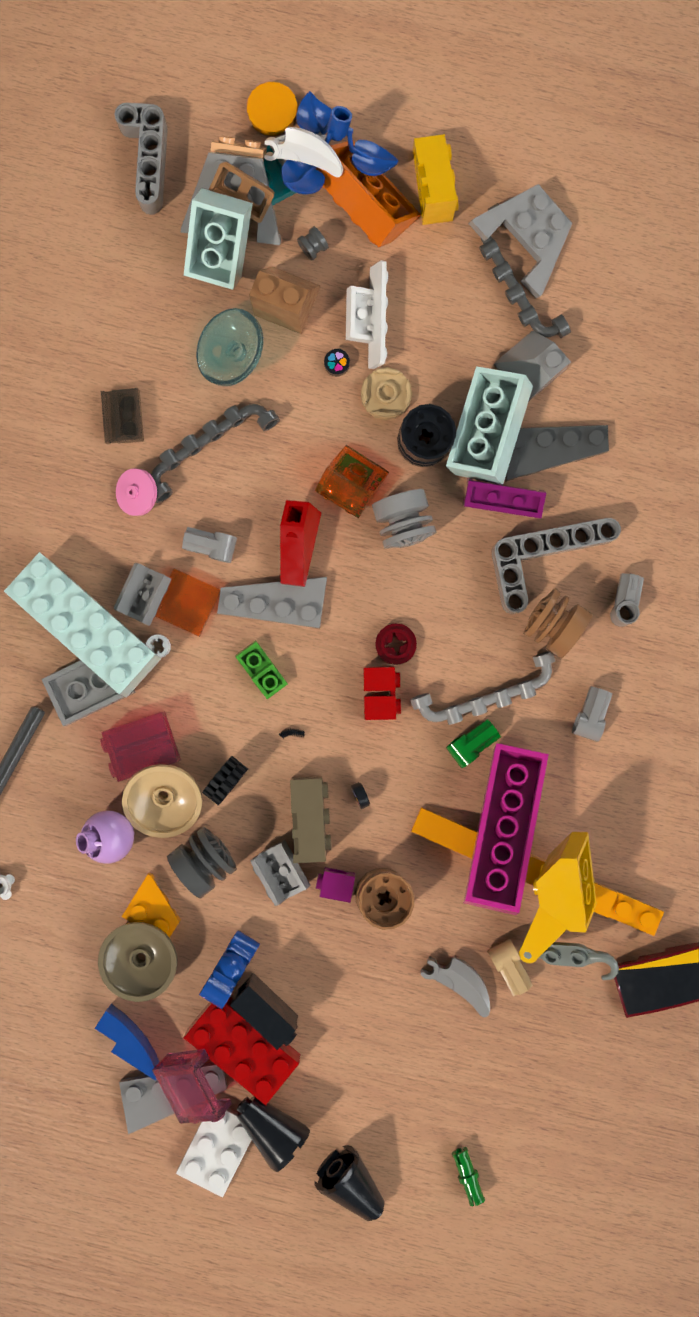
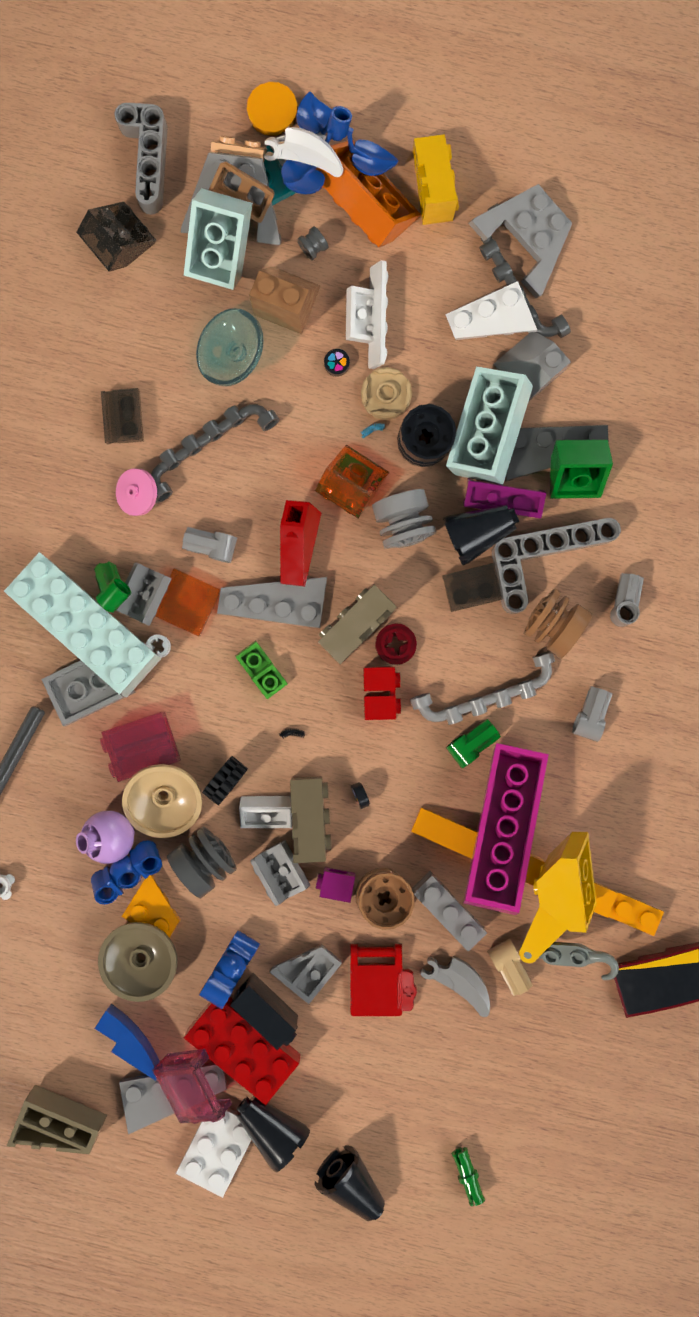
(56, 1123): none -> dark tan wedge
(112, 589): none -> green piece
(115, 235): none -> clear smoke slope
(126, 873): none -> blue piece
(265, 812): none -> white slope
(307, 972): none -> light grey wing
(356, 623): none -> dark tan wedge
(378, 427): none -> medium azure leg
(380, 987): none -> red piece
(449, 911): none -> light grey arch
(471, 587): none -> clear smoke plate
(479, 530): none -> black cone
(493, 314): none -> white wing
(579, 468): none -> green slope

